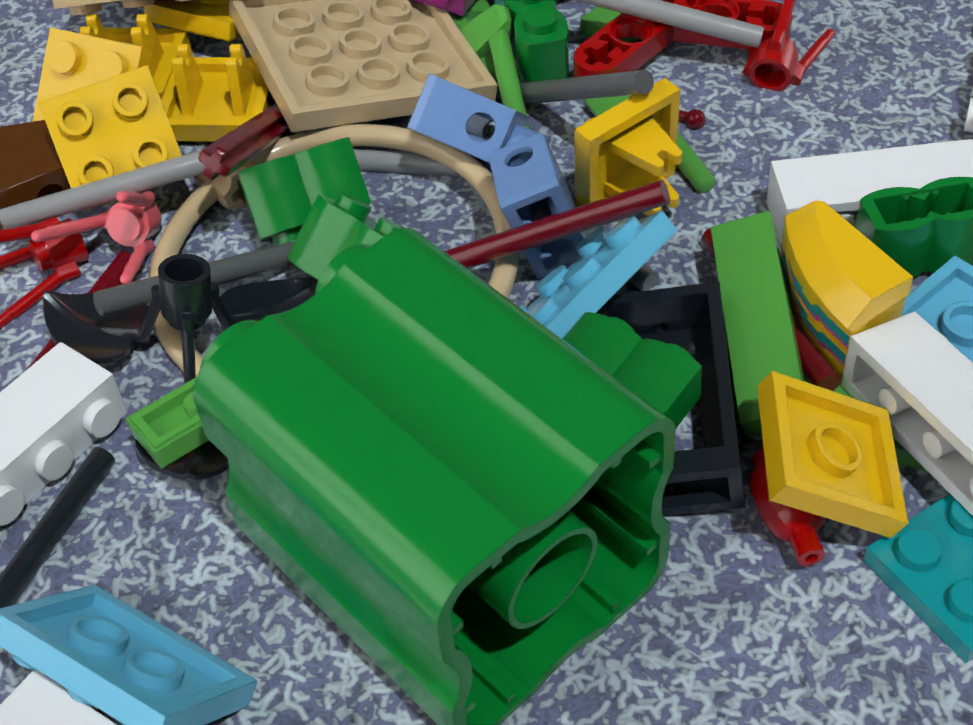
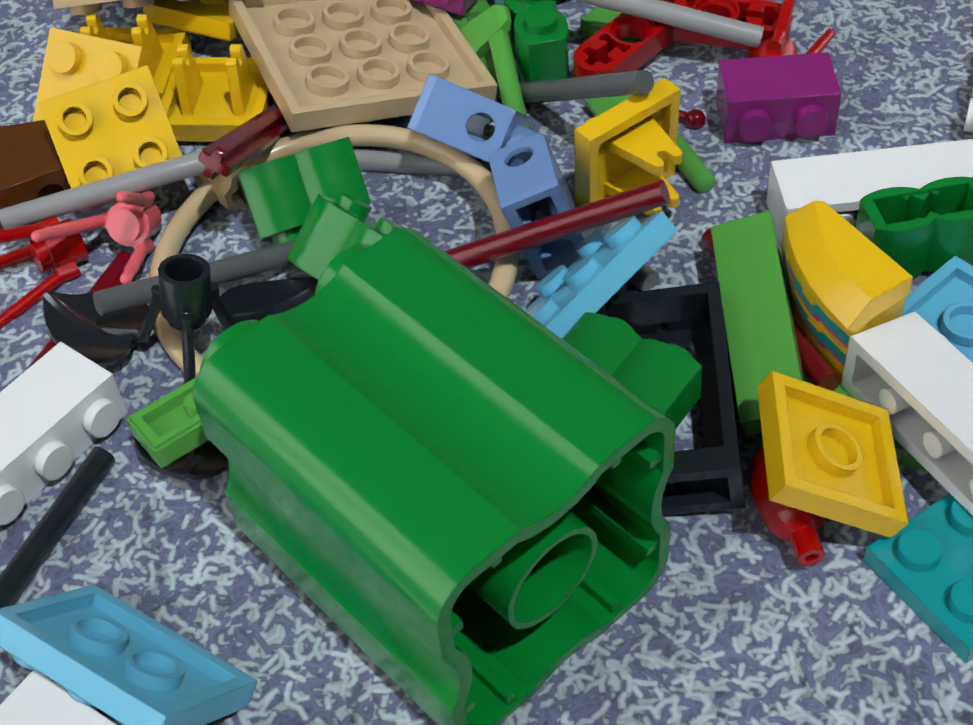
(777, 97): none -> magenta brick

